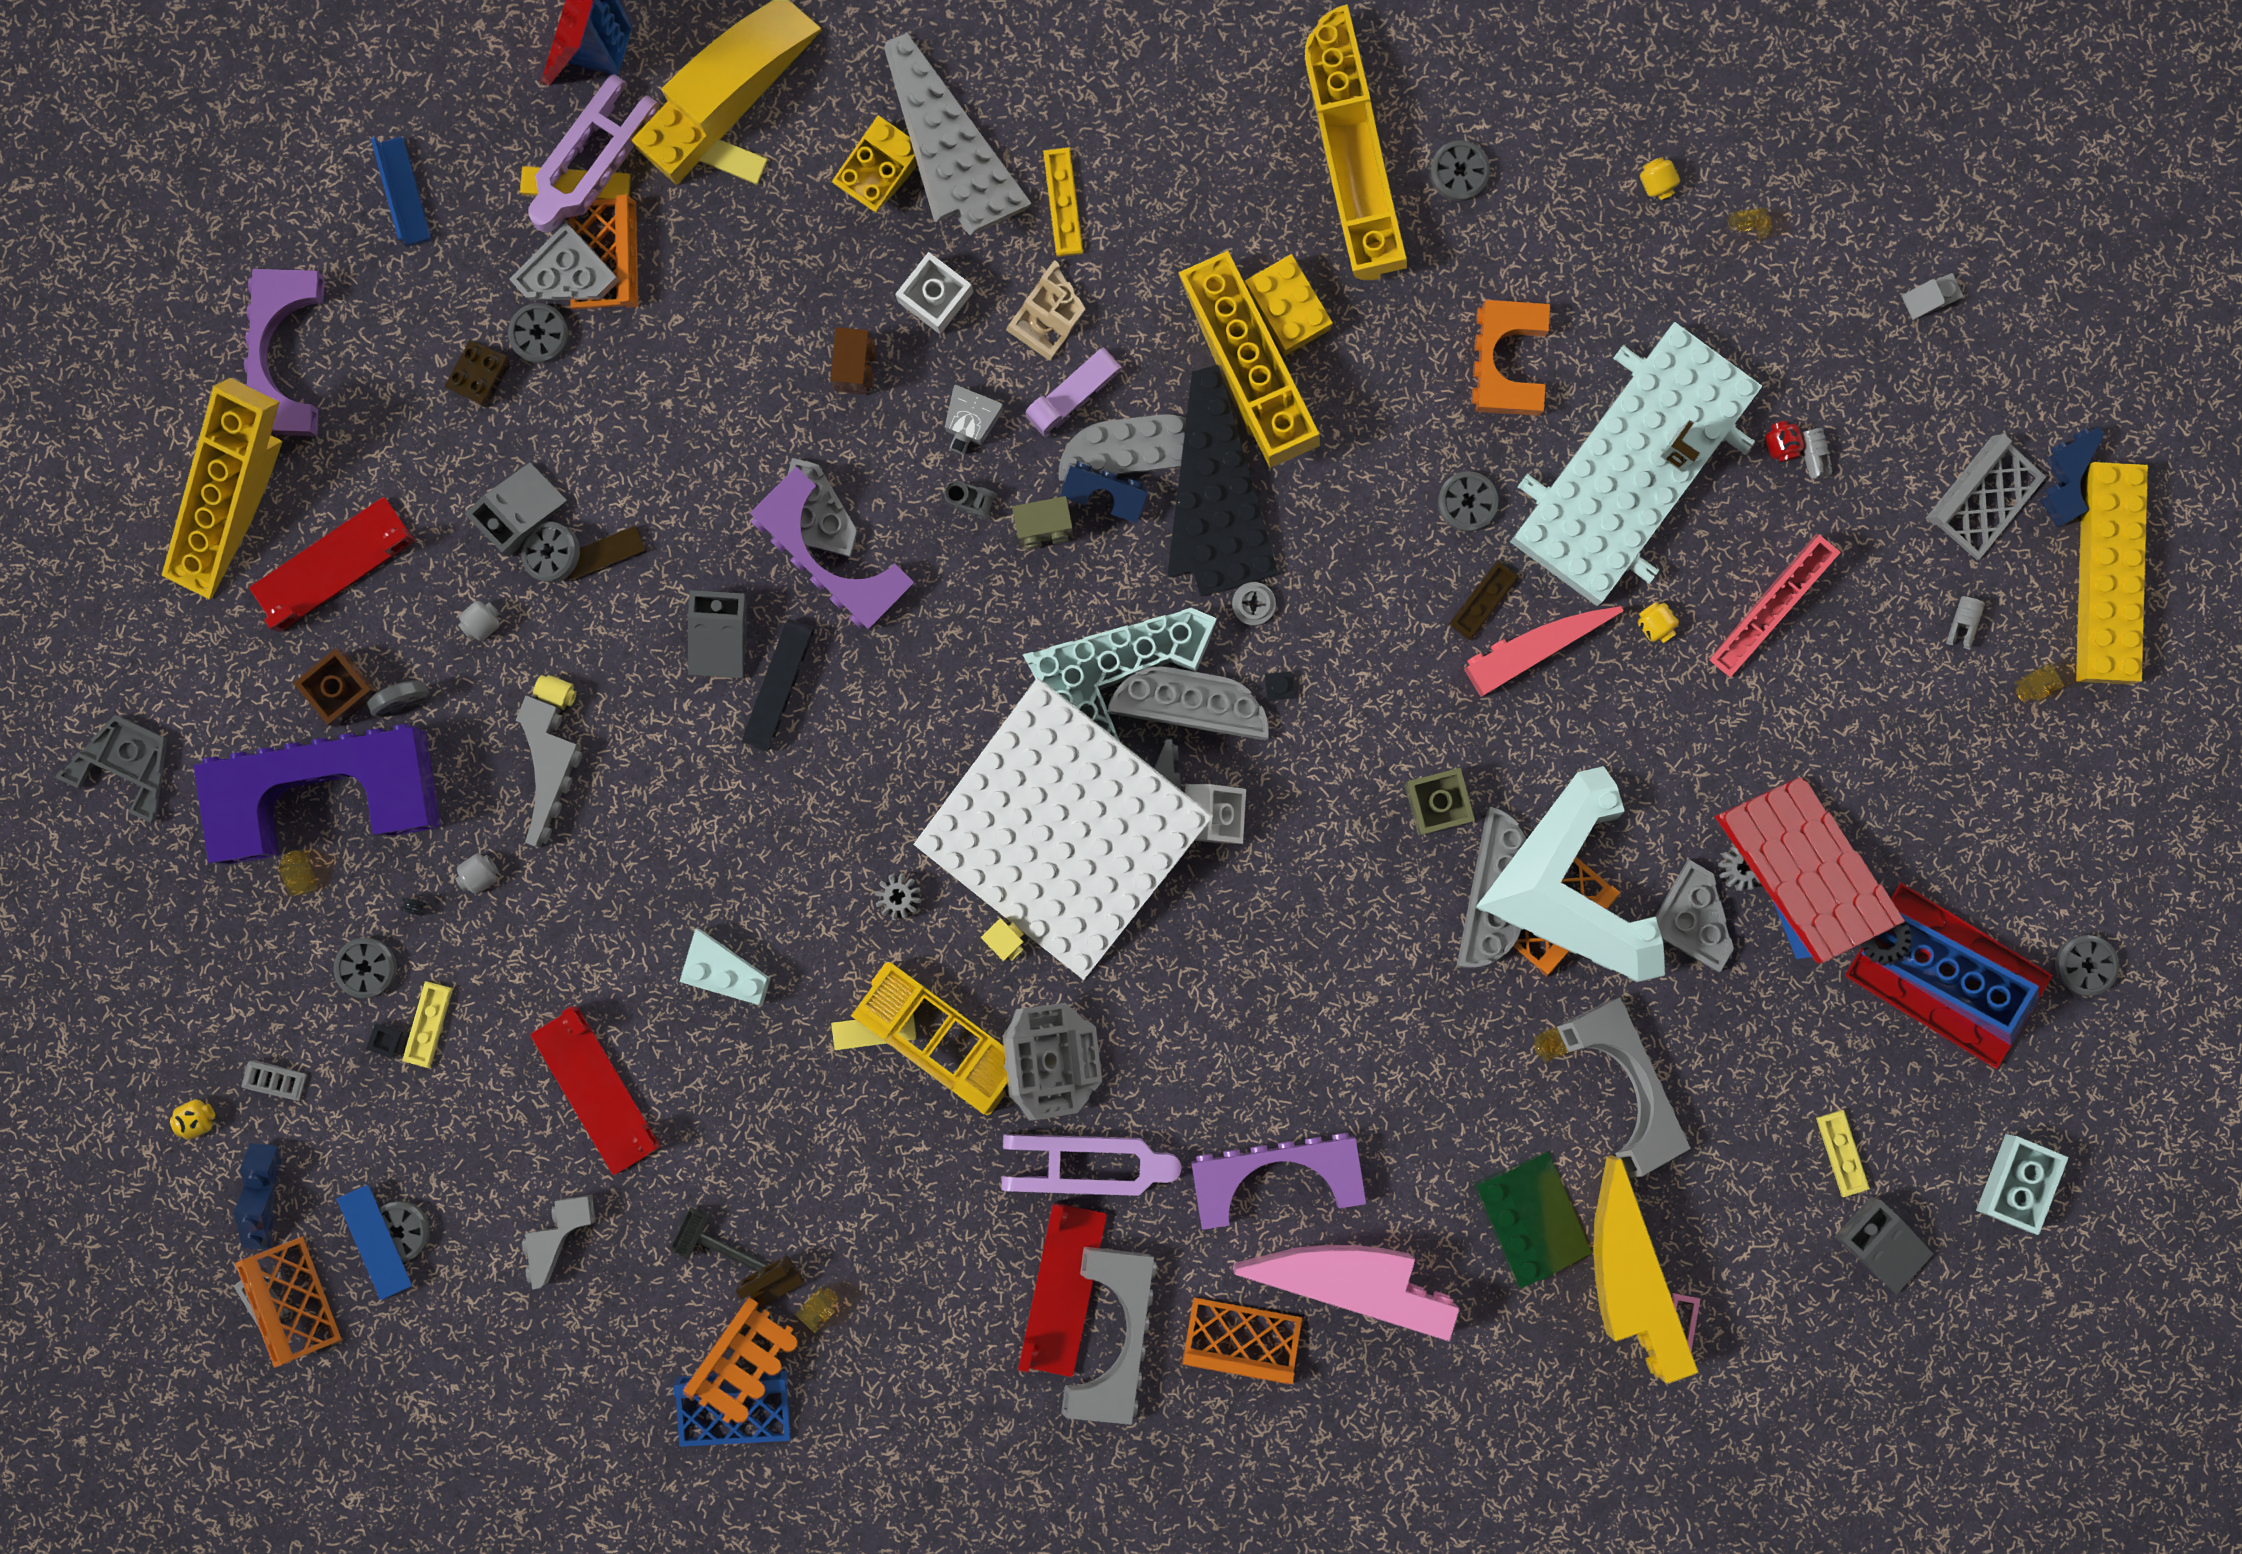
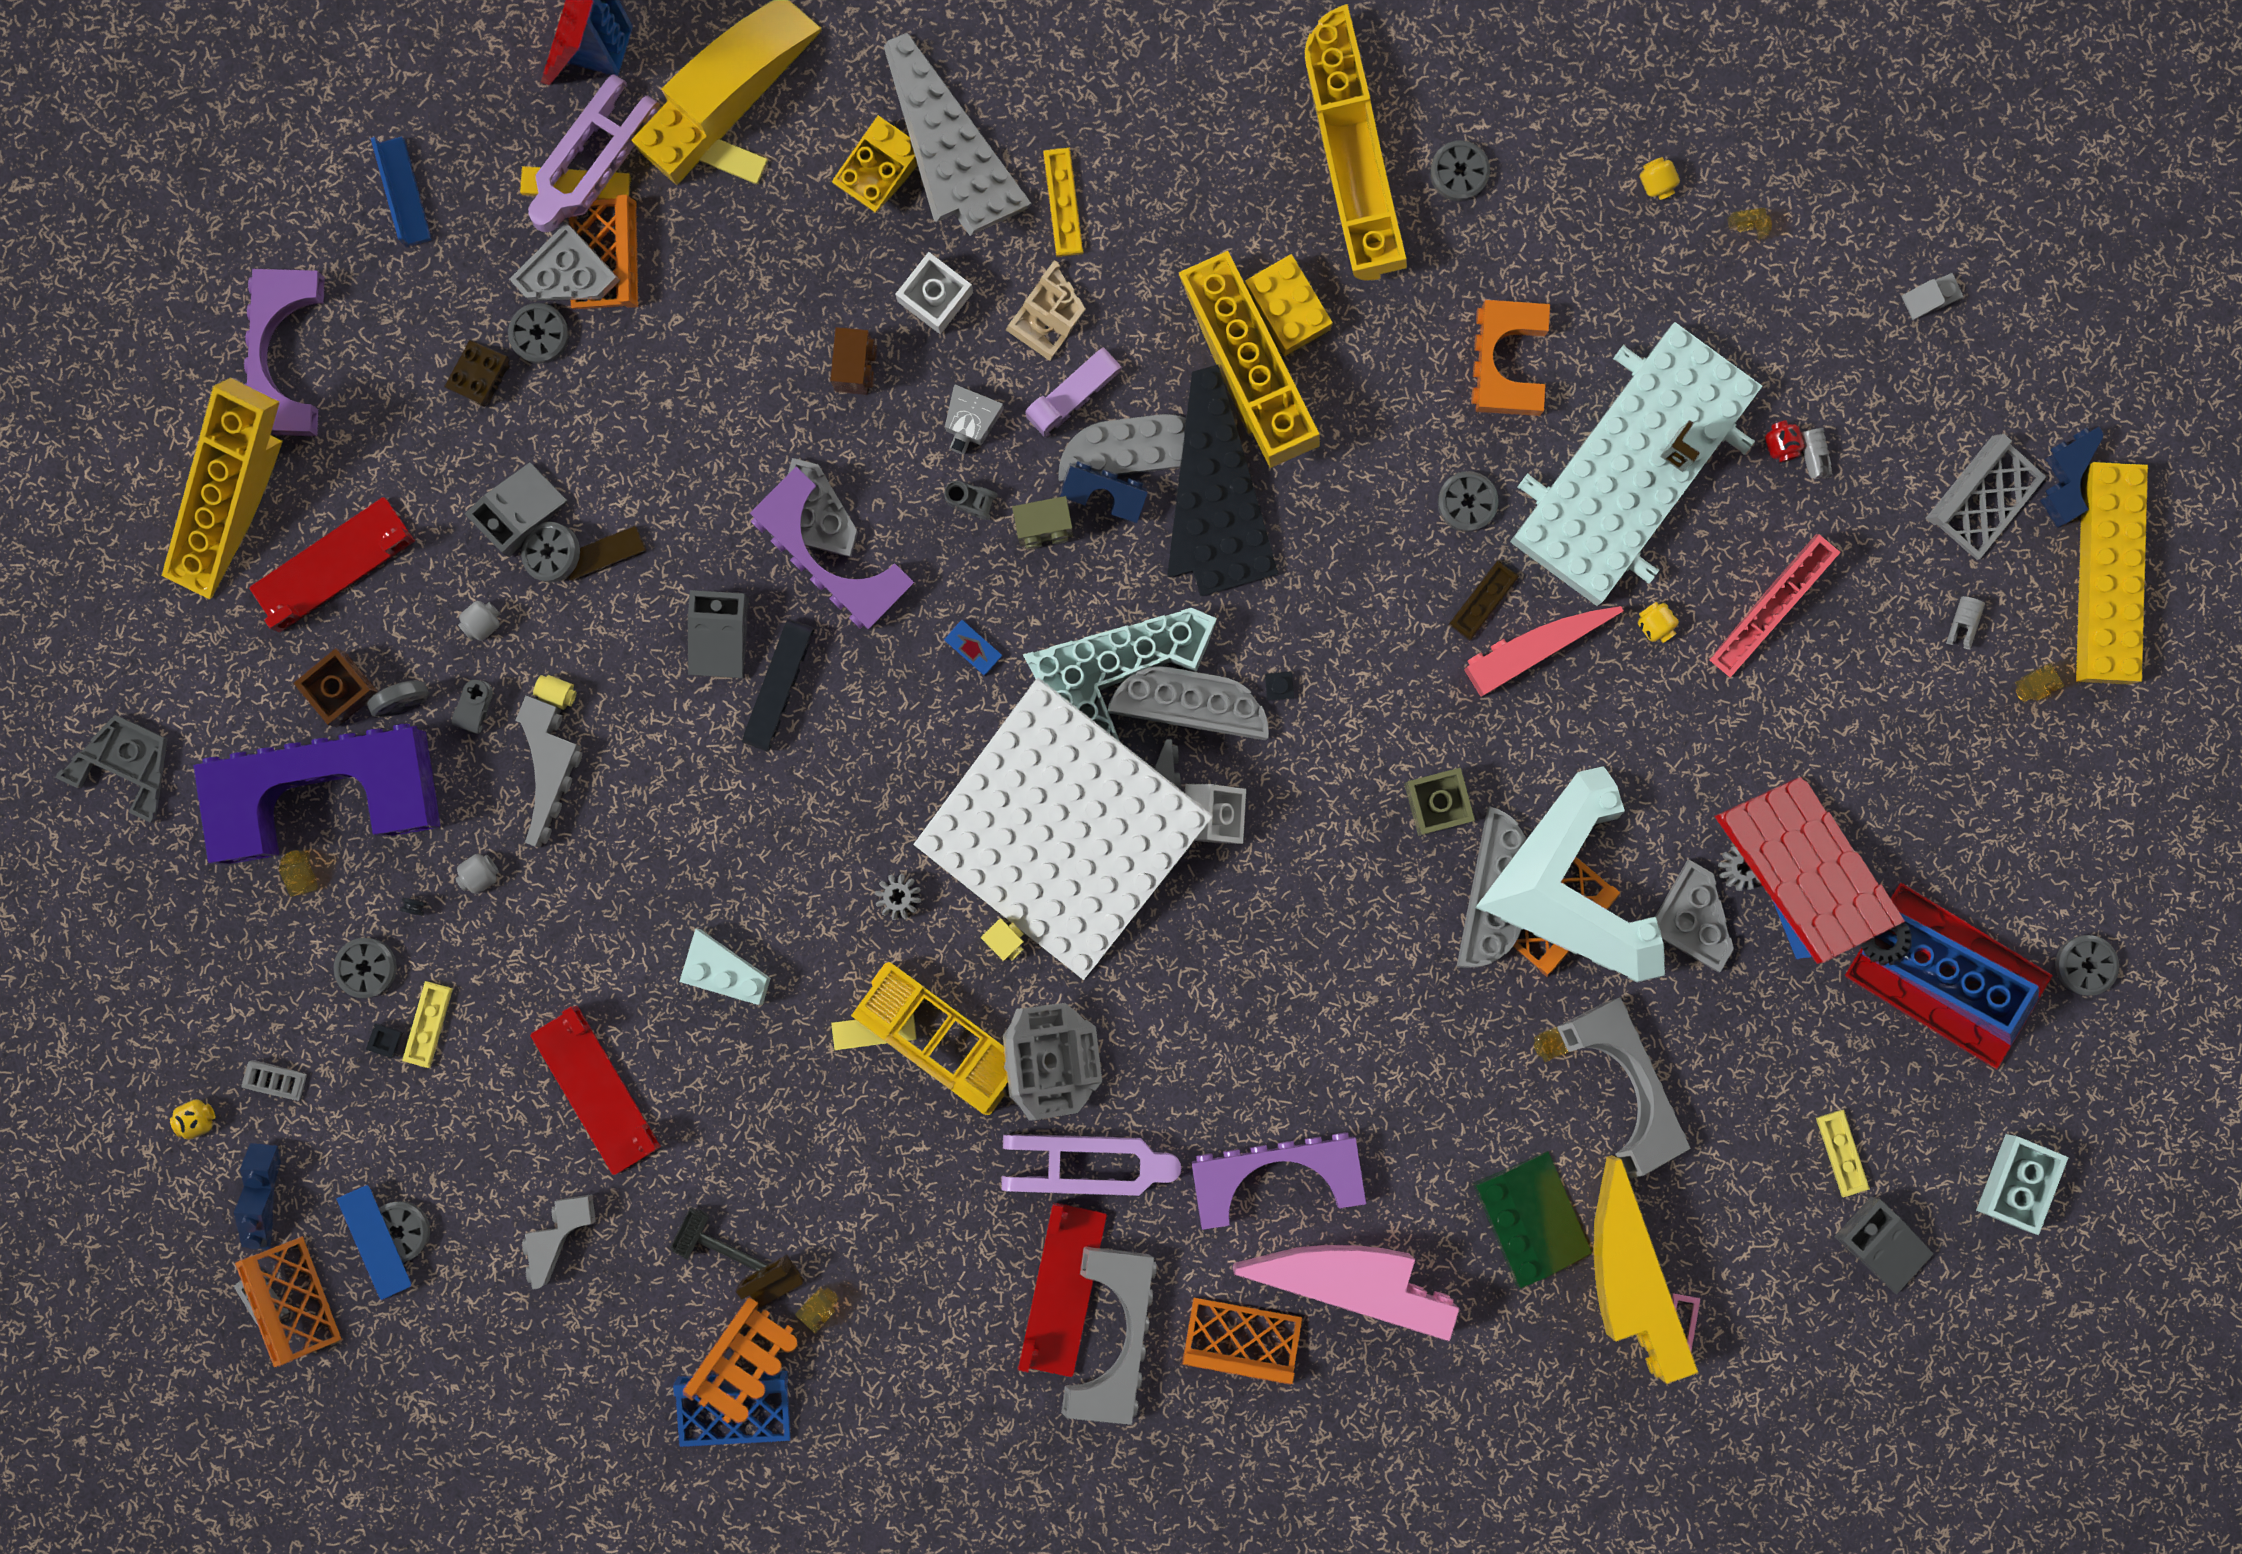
(472, 709): none -> dark grey piece
(973, 647): none -> blue tile
(1264, 596): light grey gear -> none

